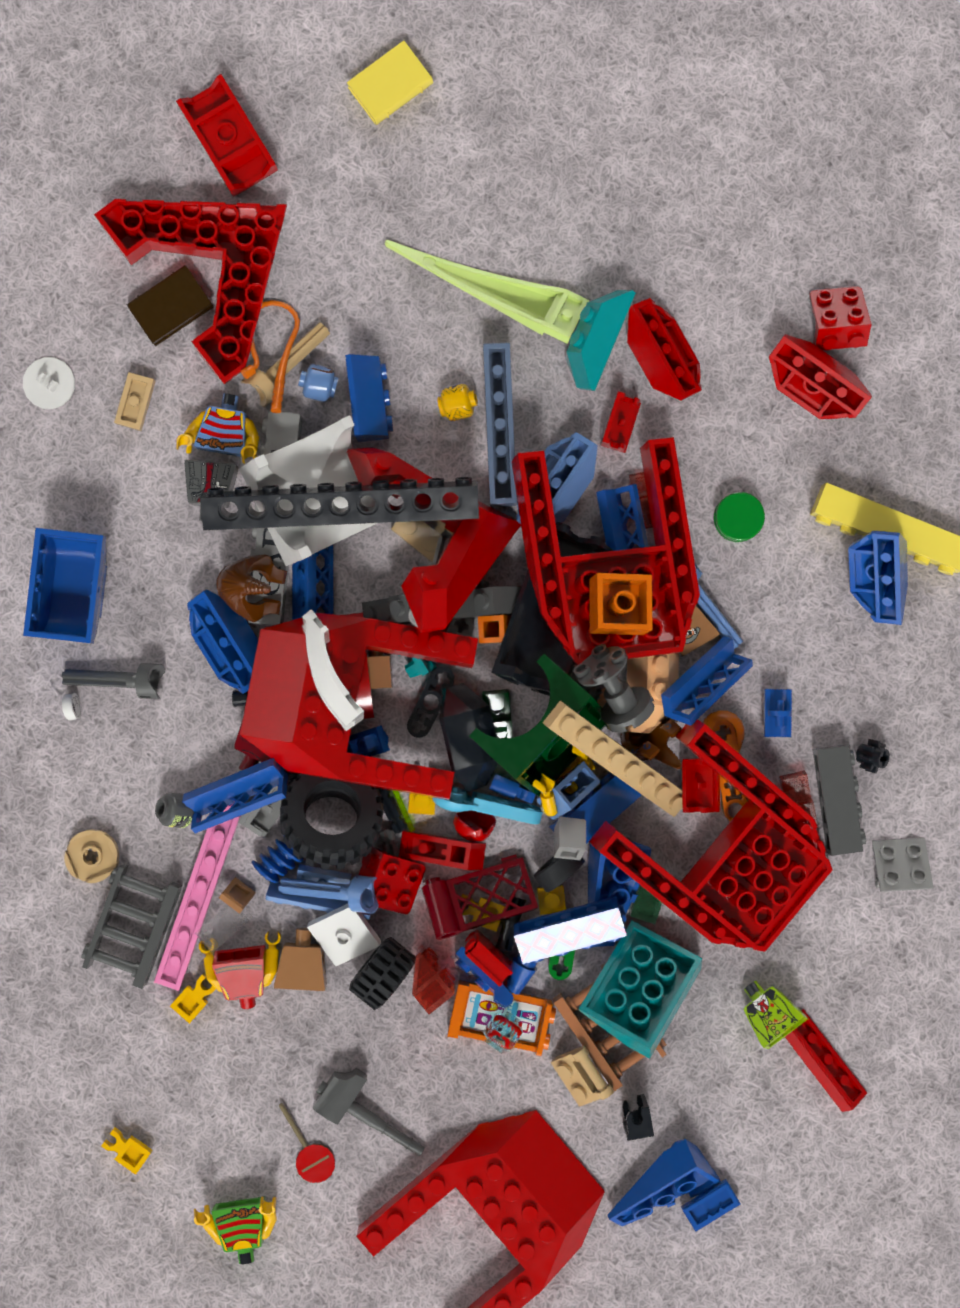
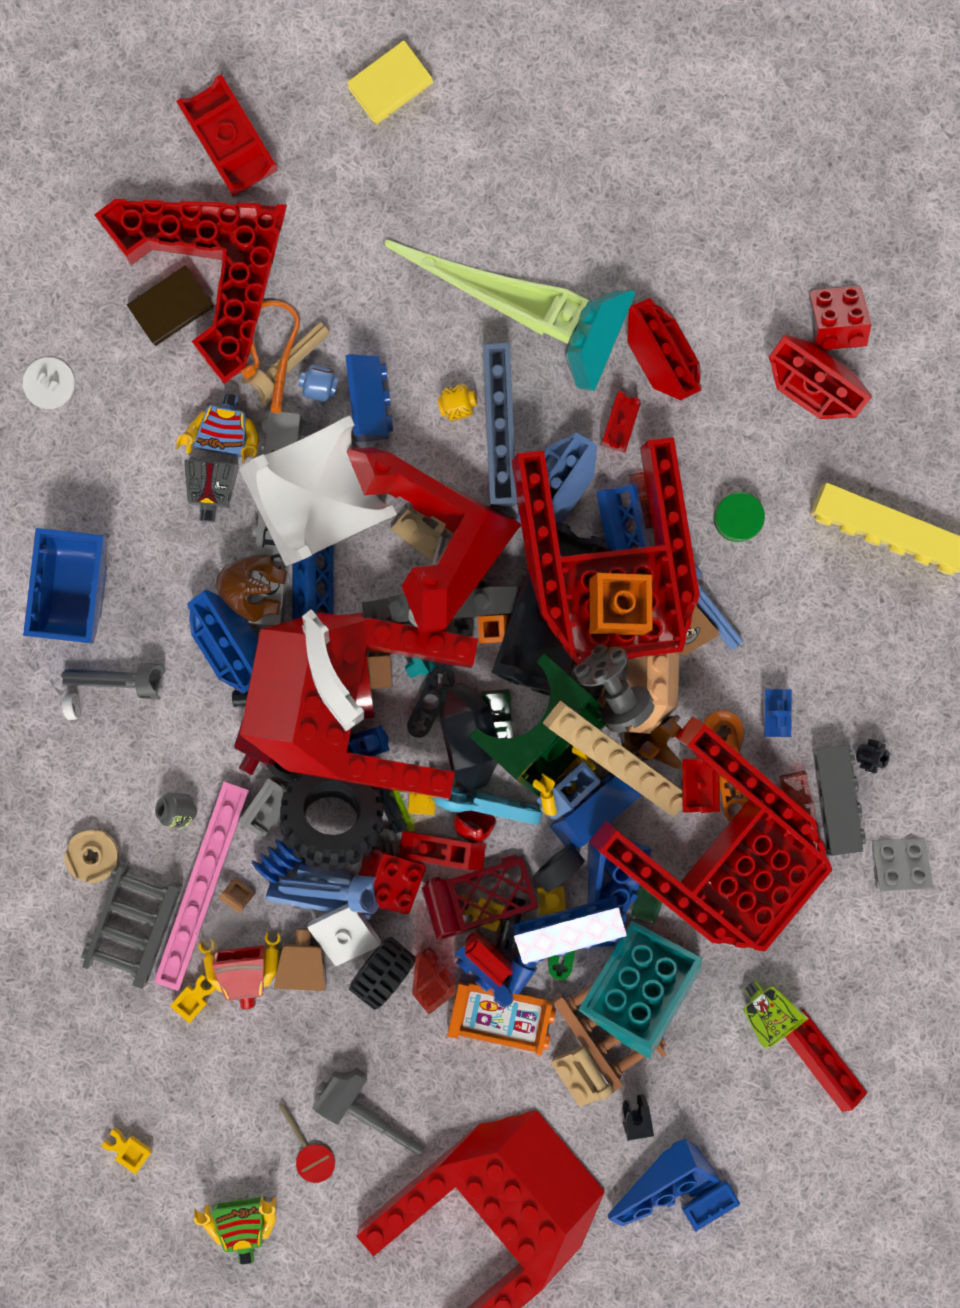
(134, 401): tan plate -> none
(218, 518): black brick -> none
(236, 789): blue fence -> none
(503, 1032): clear light blue head -> none
(511, 789): blue bar -> none
(569, 838): light grey panel -> none
(699, 681): blue fence -> none
(880, 575): blue wedge -> none

